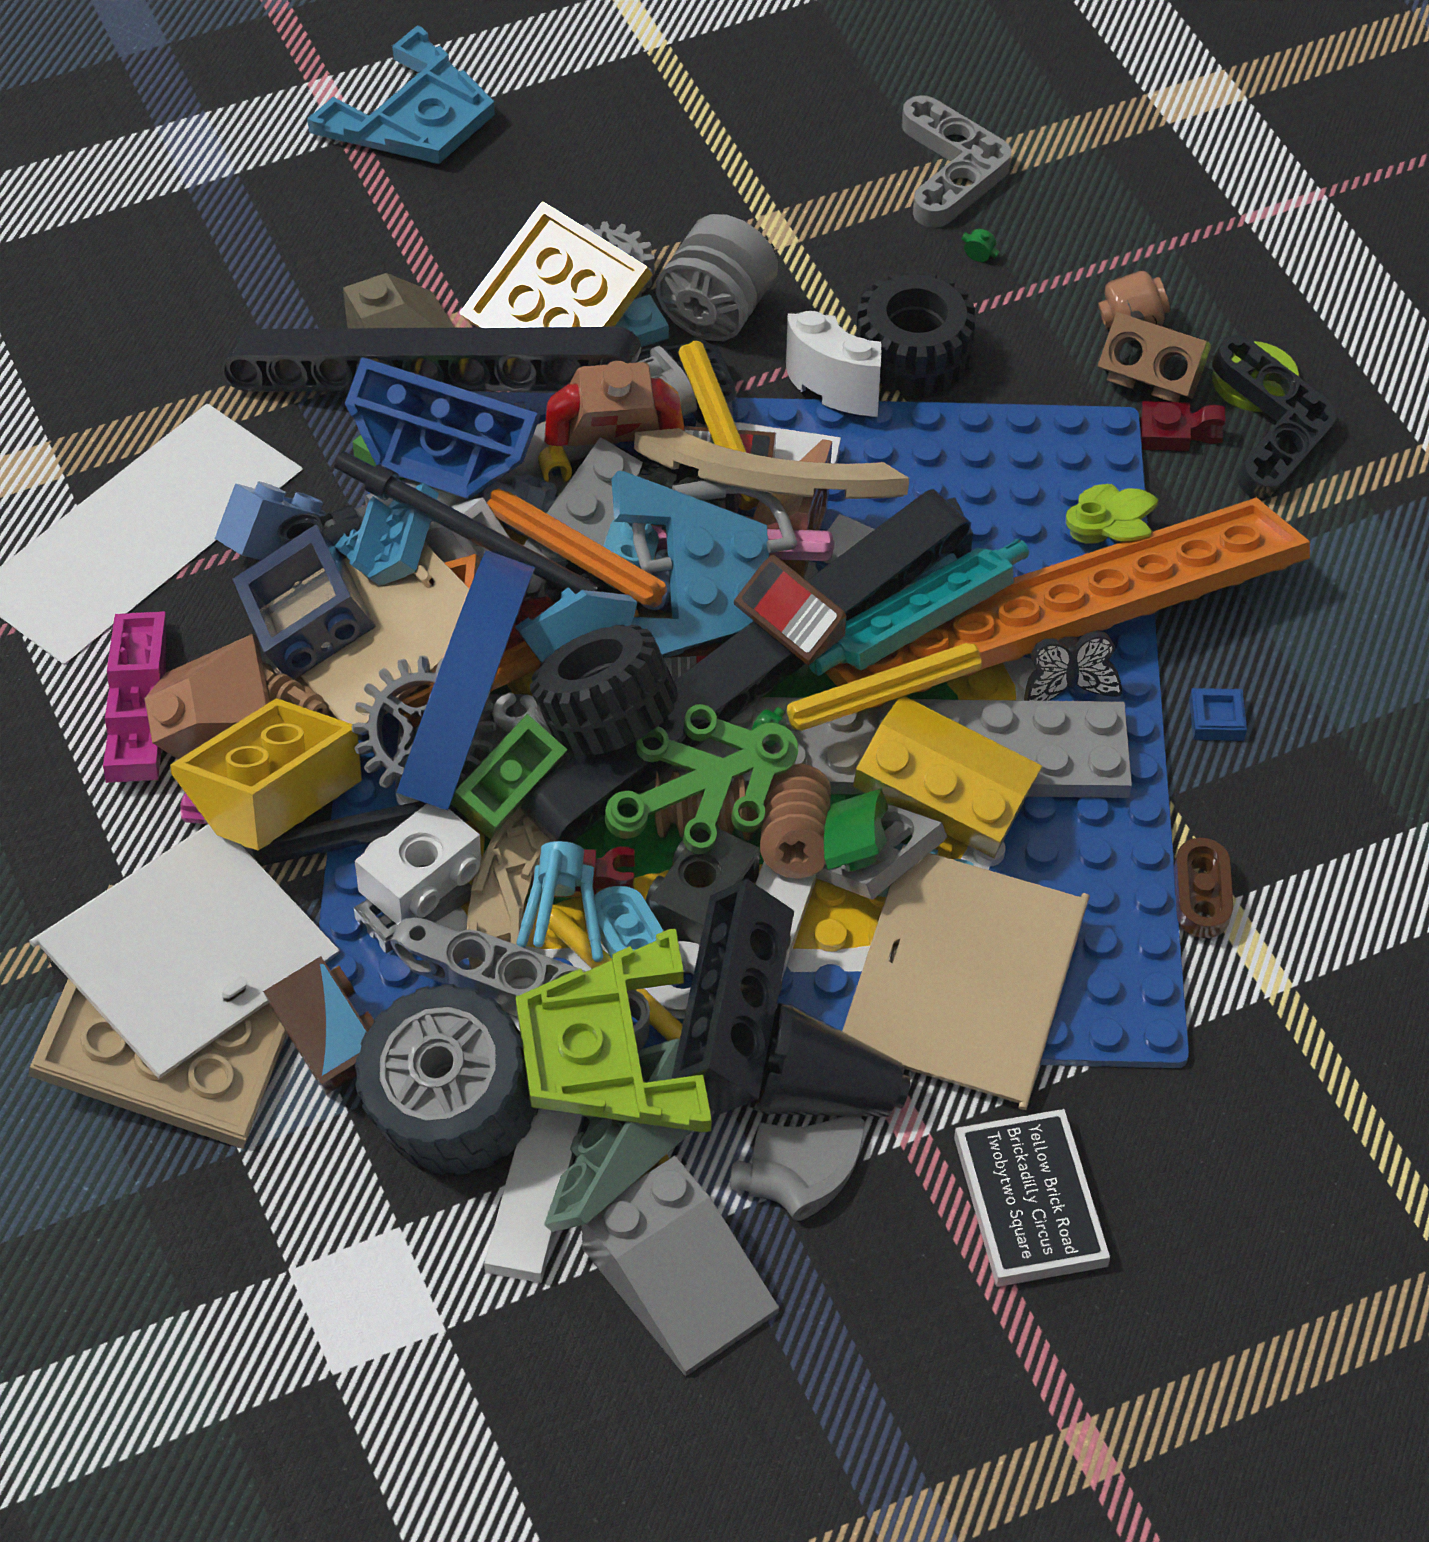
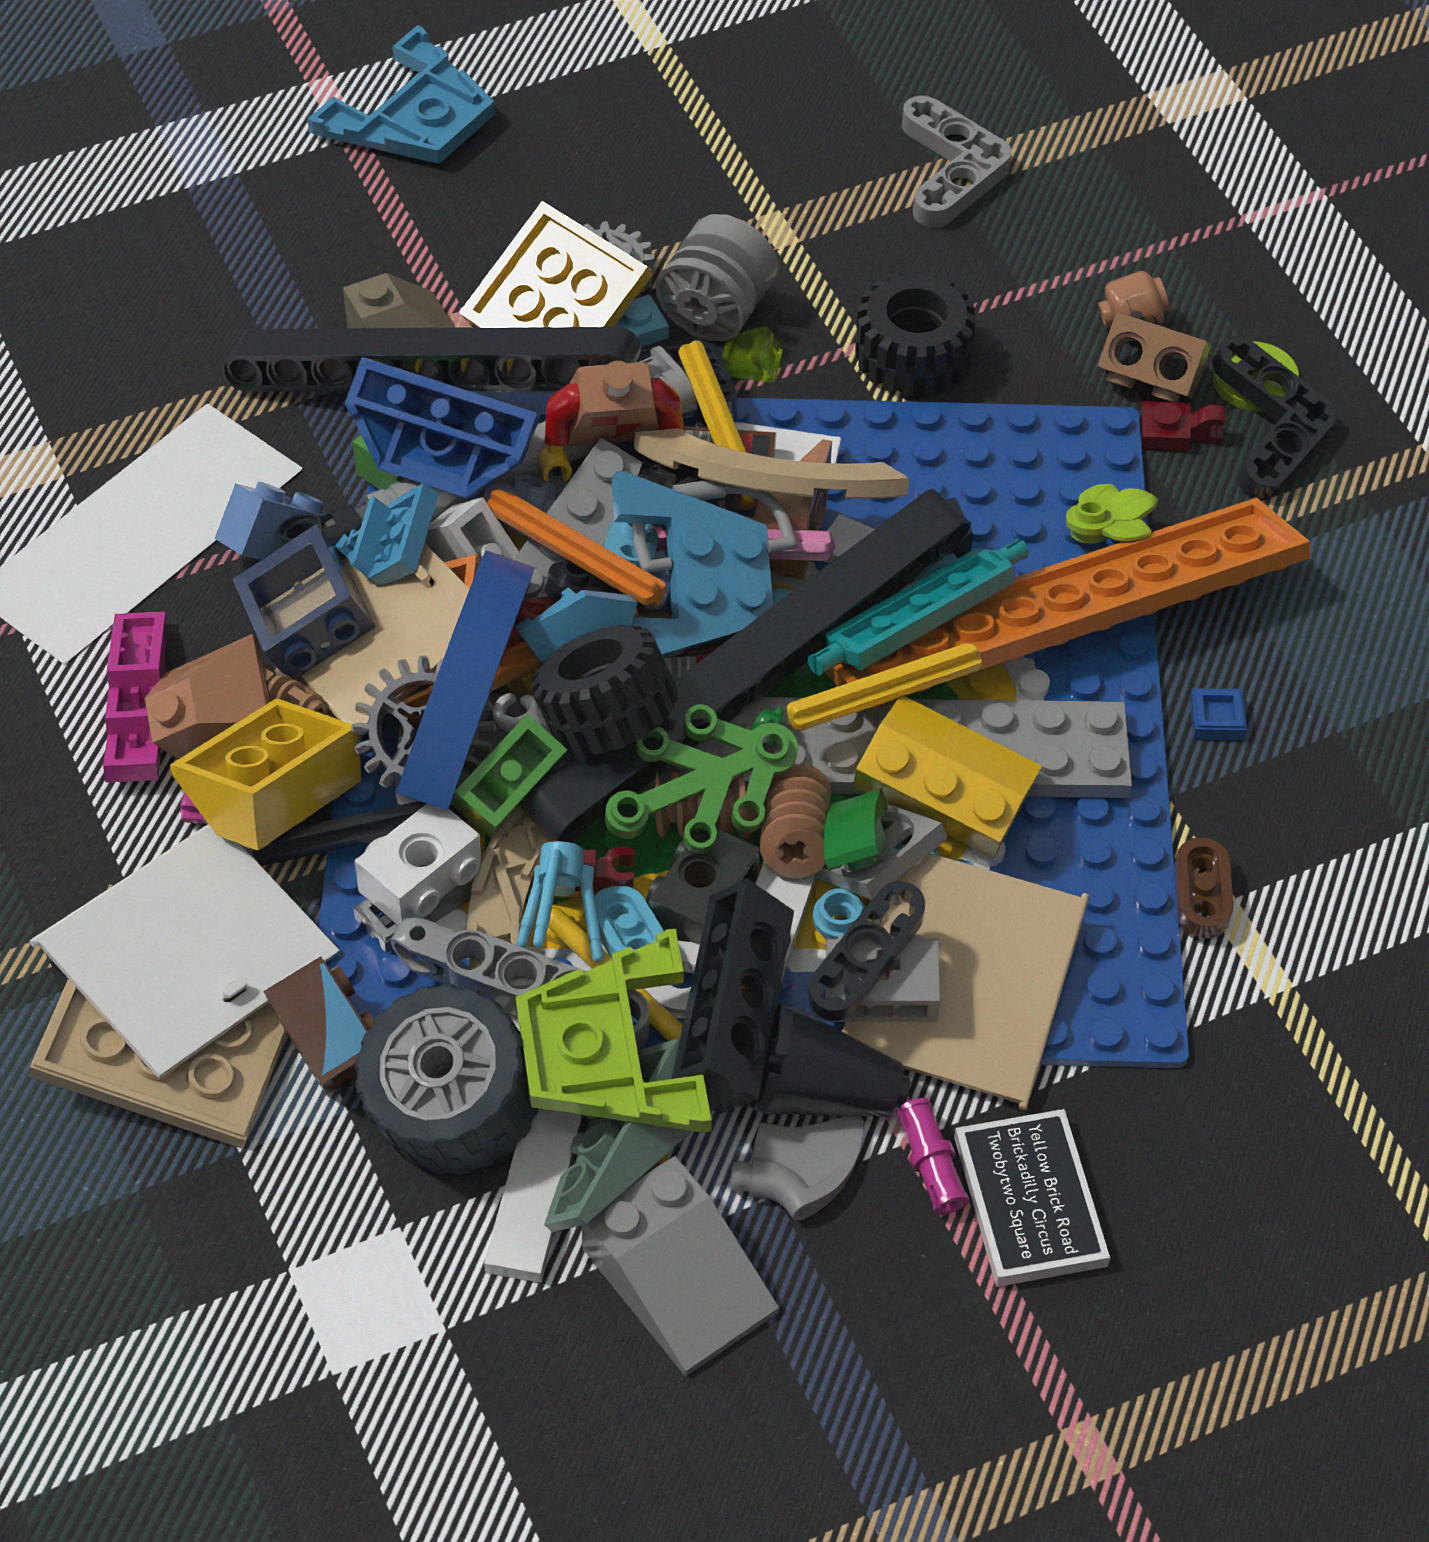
(386, 484): black bar -> none
(753, 355): none -> clear neon green slope
(792, 610): slope -> none
(833, 363): white brick -> none
(836, 903): none -> medium azure plate
(901, 930): none -> black beam
(910, 987): none -> light grey brick
(932, 1156): none -> dark pink pin
(980, 245): green piece -> none
(1073, 663): black animal -> none

